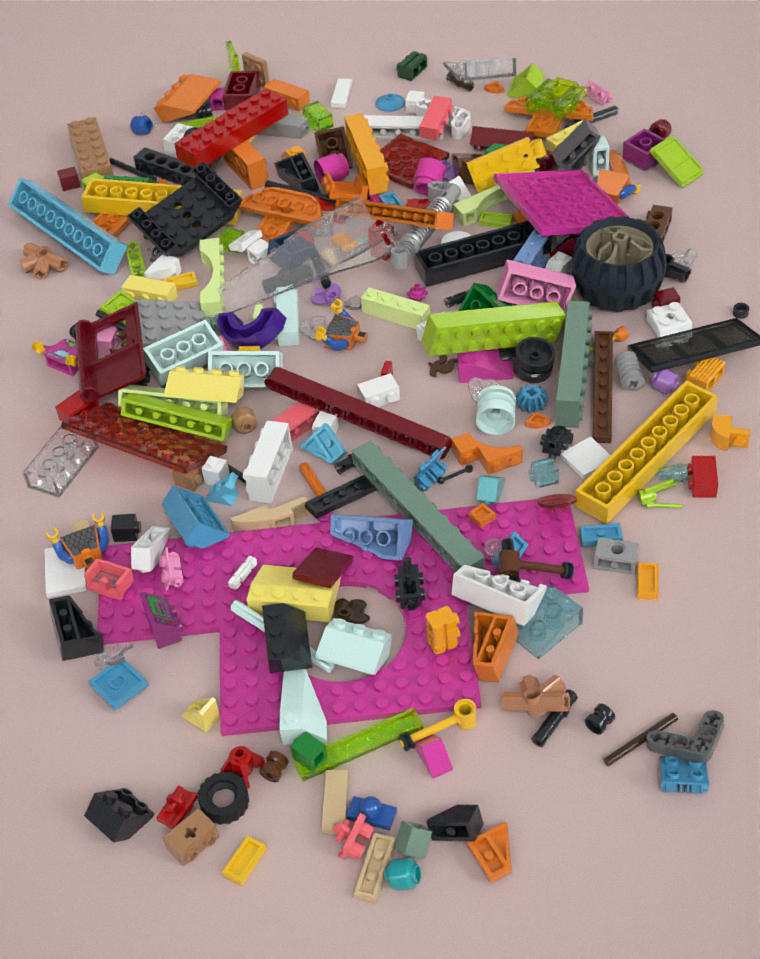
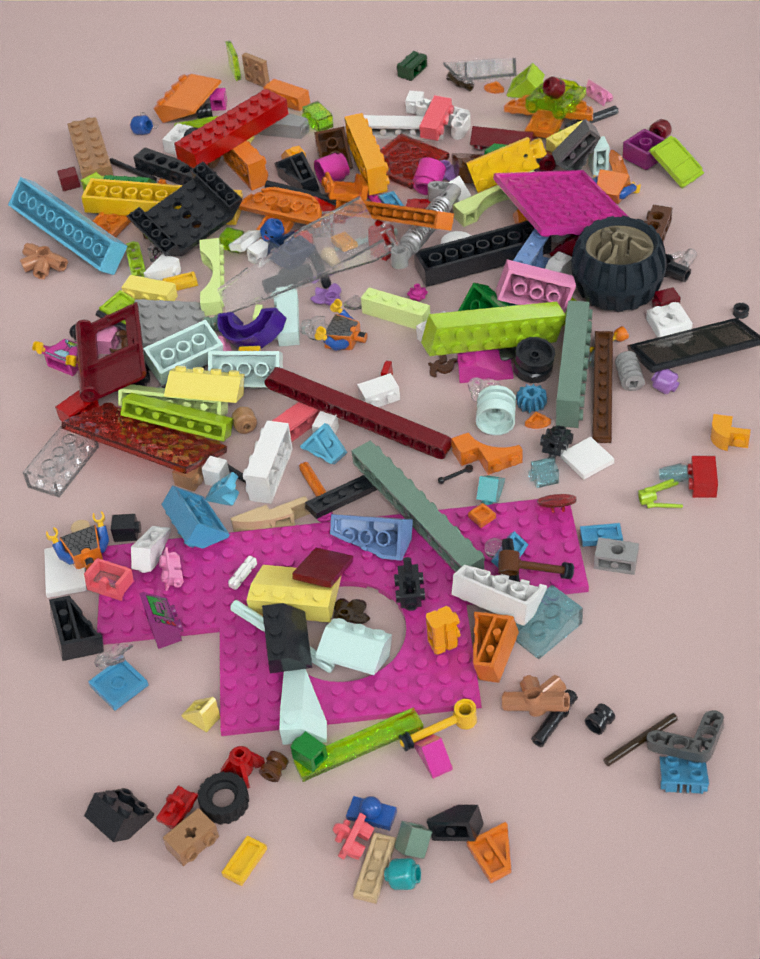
(240, 87): dark red brick -> none
(271, 229): none -> blue head
(334, 799): tan tile -> none
(341, 93): white tile -> none
(347, 463): black pin -> none
(390, 102): dark azure dish -> none
(430, 471): dark azure hinge -> none
(456, 299): black axle -> none
(495, 219): lime tile -> none
(554, 87): none -> dark red head
(645, 452): yellow brick -> none
(648, 581): light orange tile -> none
(706, 373): light orange brick -> none

